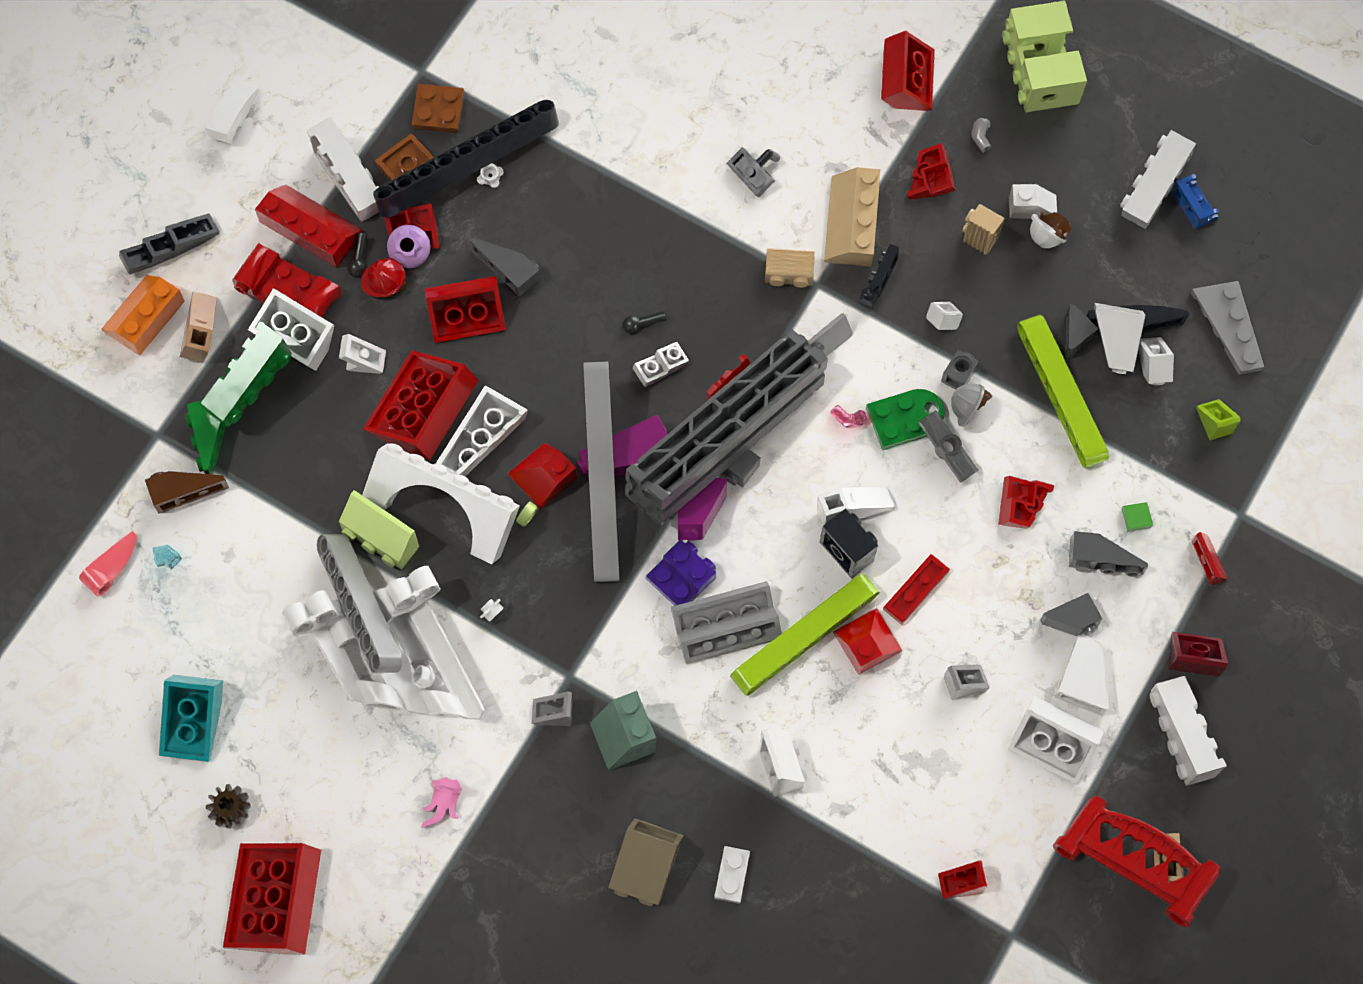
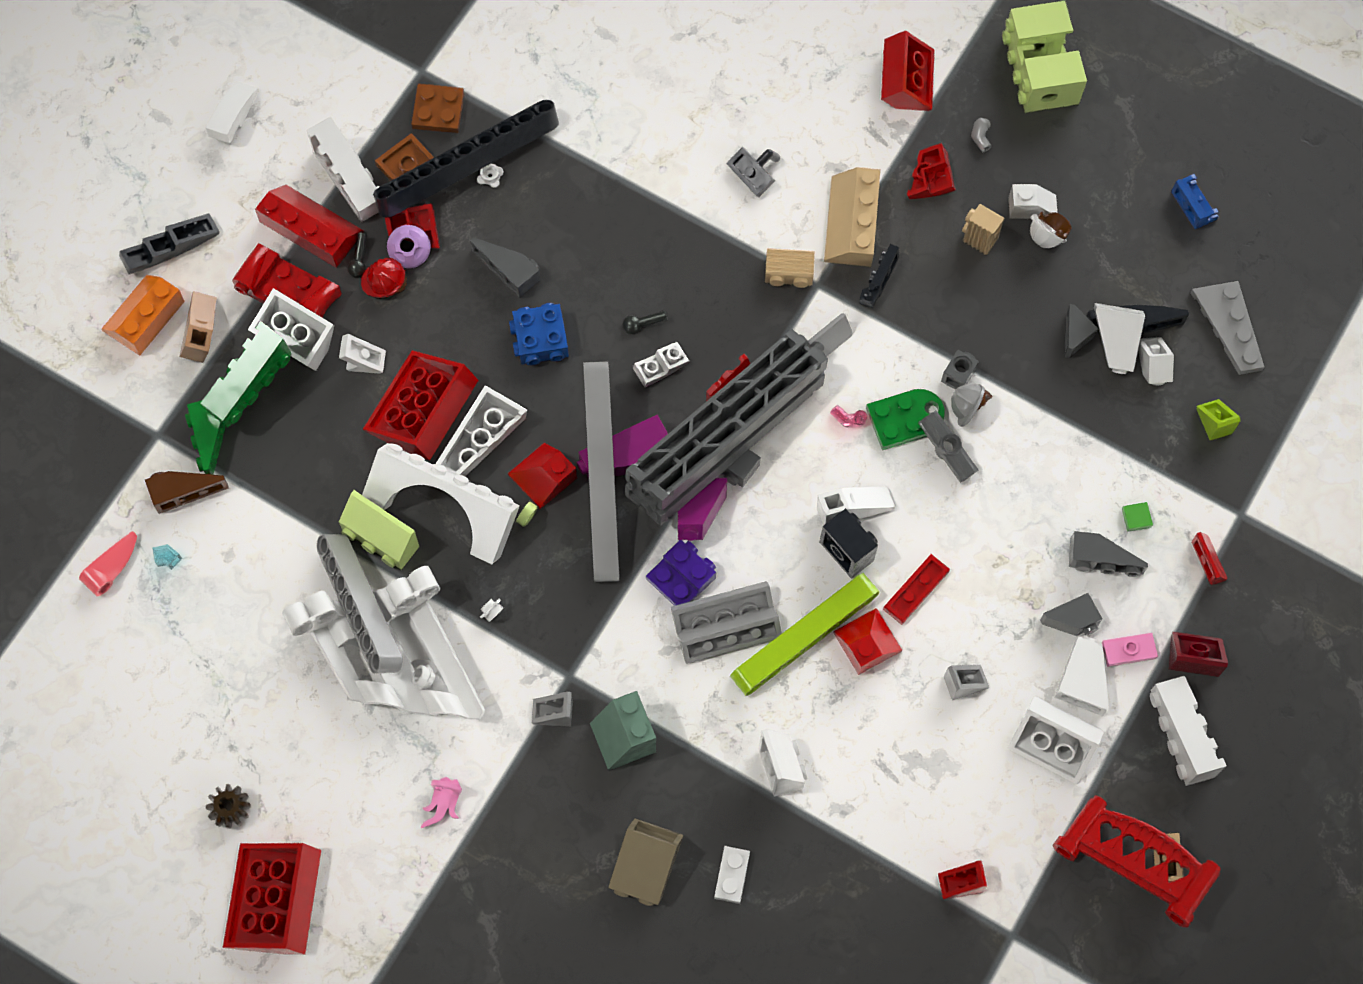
(189, 717): teal slope -> none
(465, 309): red slope -> none
(539, 334): none -> blue brick
(944, 315): white slope -> none
(1021, 501): red slope -> none
(1063, 391): lime beam -> none
(1129, 649): none -> bright pink plate
(1158, 178): white wedge -> none

